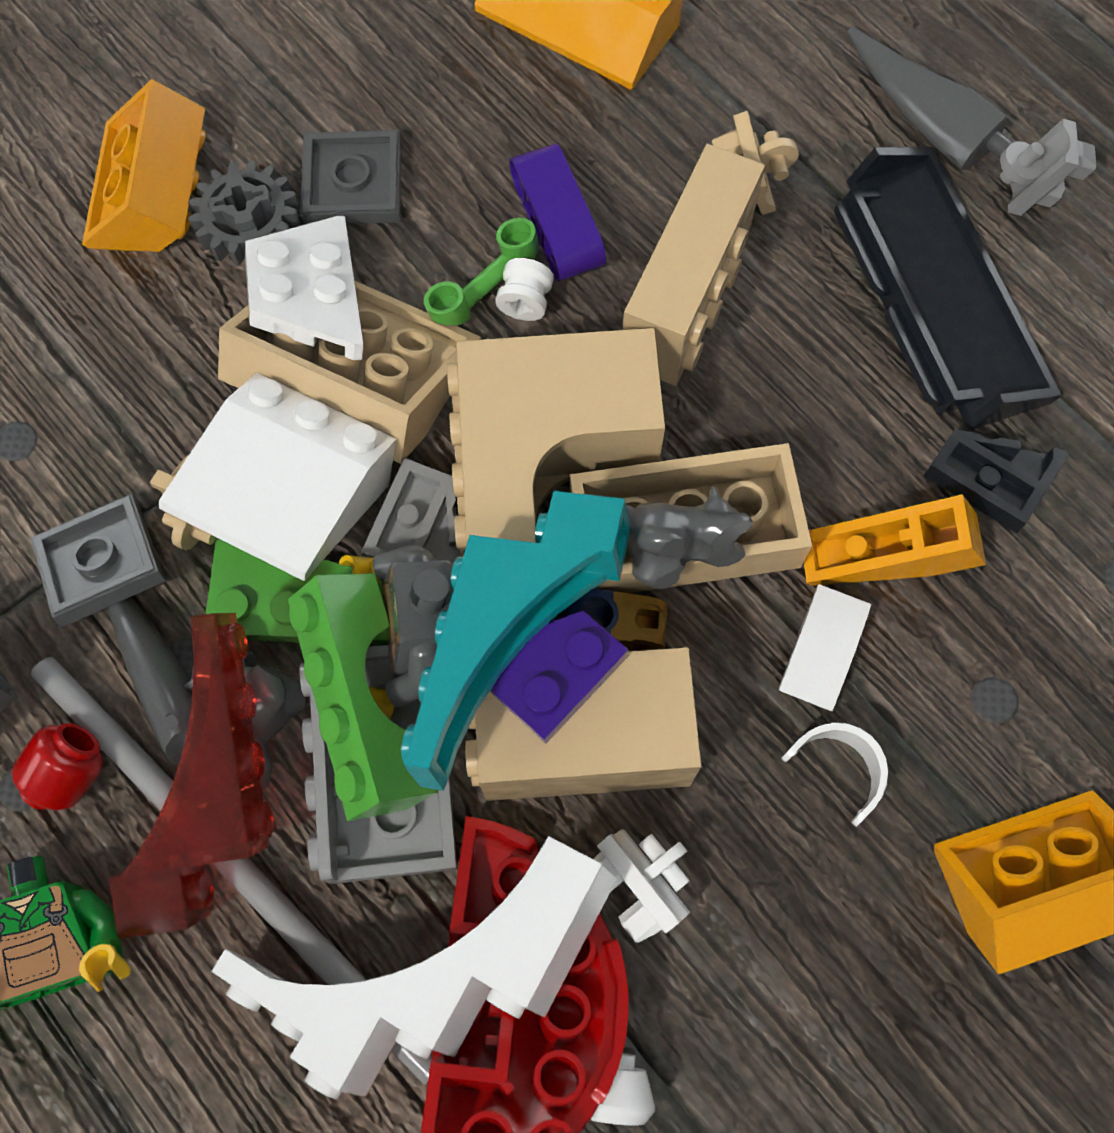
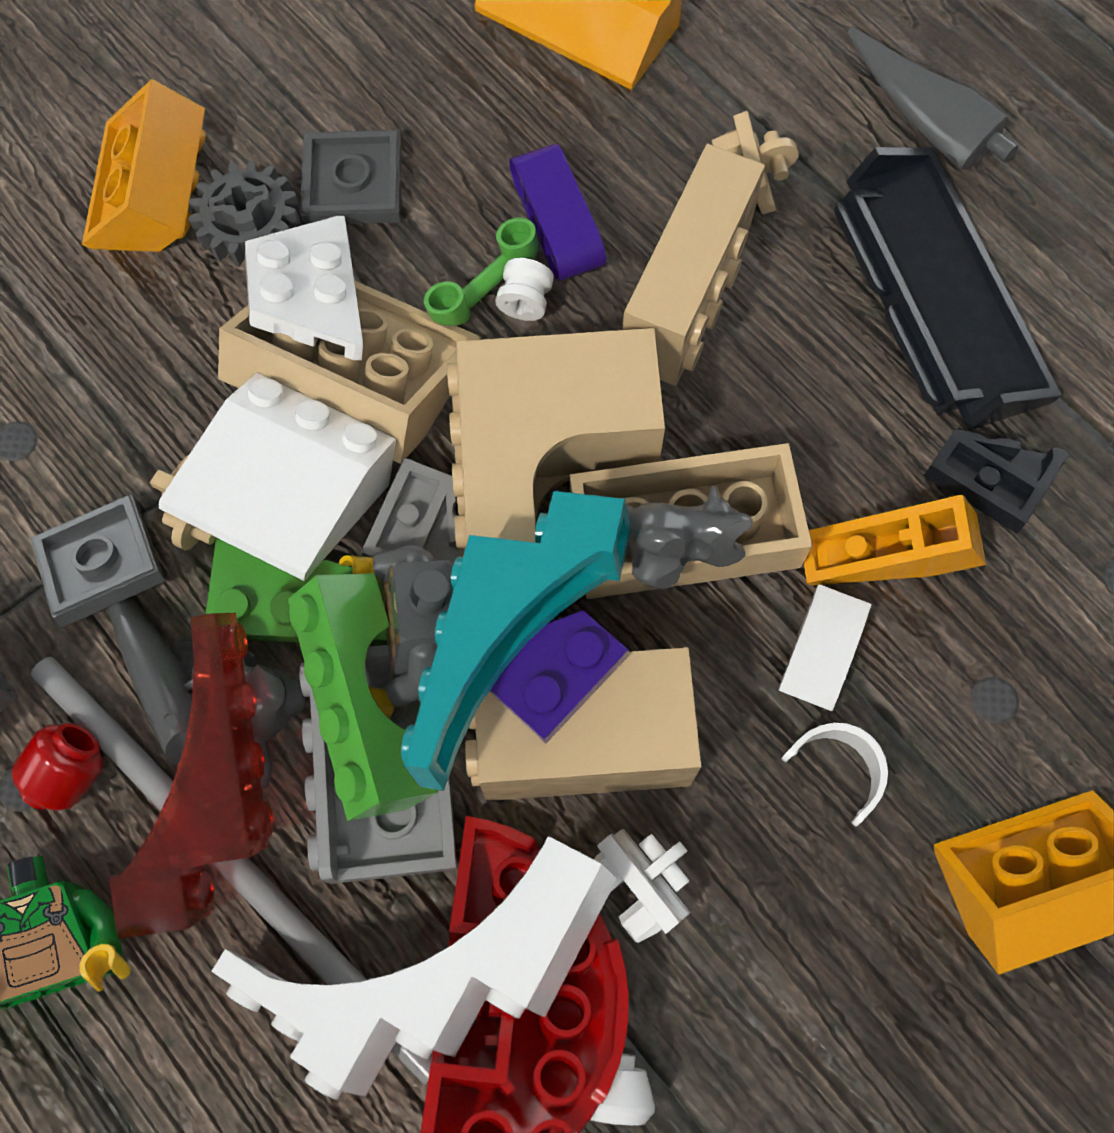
(630, 618): pearl gold leg -> none
(1039, 169): light grey hips -> none

